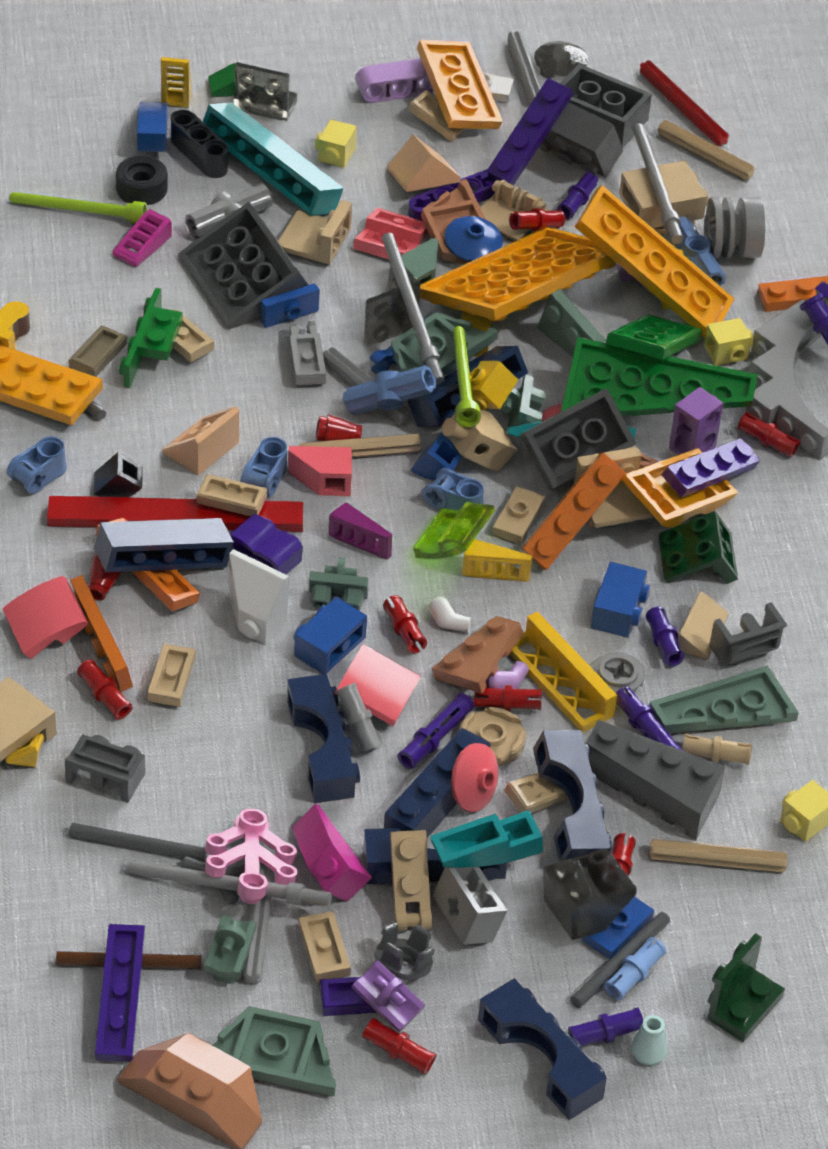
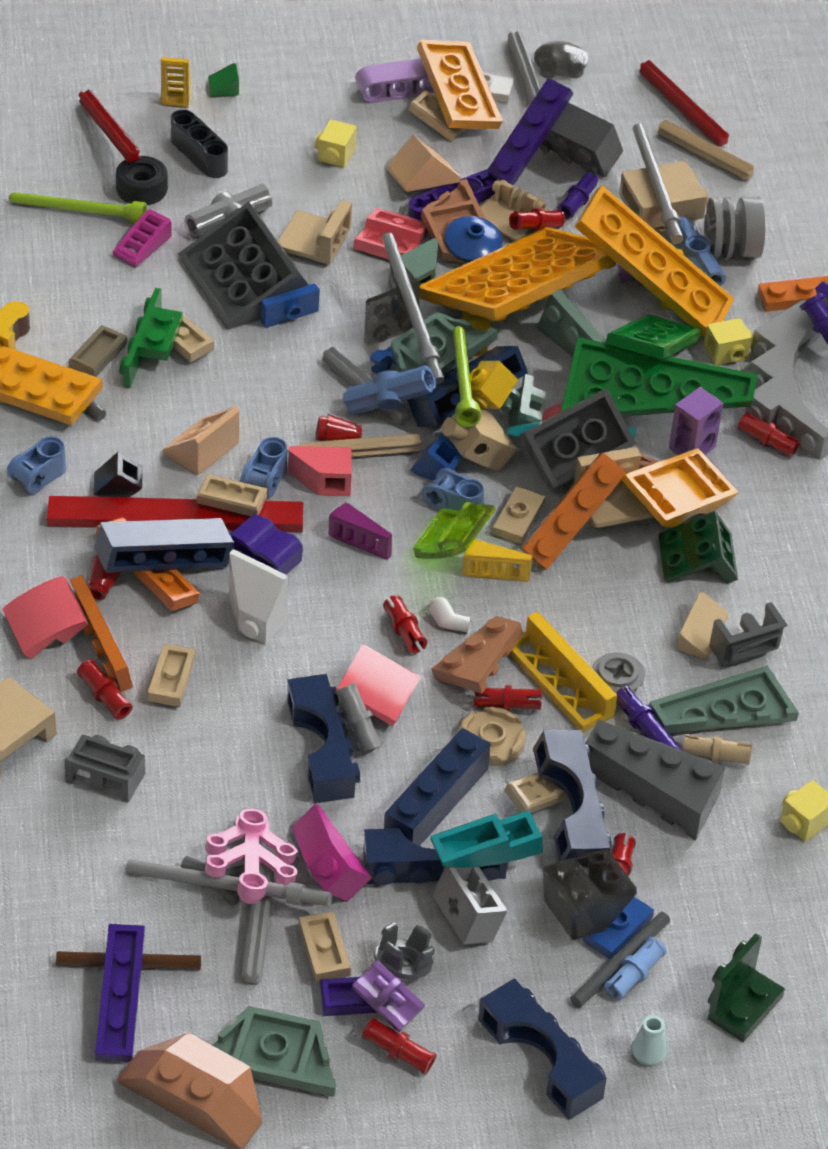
(28, 753): yellow slope -> none
(109, 126): none -> red axle
(137, 842): dark grey bar -> none
(152, 126): blue slope -> none
(229, 949): sand green hips -> none
(263, 92): clear smoke bracket -> none
(273, 159): teal brick -> none
(307, 355): light grey hinge -> none
(330, 635): blue brick -> none
(338, 582): sand green hips -> none
(410, 878): tan plate -> none
(414, 752): dark purple pin -> none
(474, 777): coral dish -> none
(513, 677): lavender arm -> none
(607, 1027): dark purple pin -> none
(609, 99): dark grey brick -> none
(619, 599): blue brick -> none
(664, 636): dark purple pin -> none
(710, 467): plate -> none
(718, 855): tan axle -> none

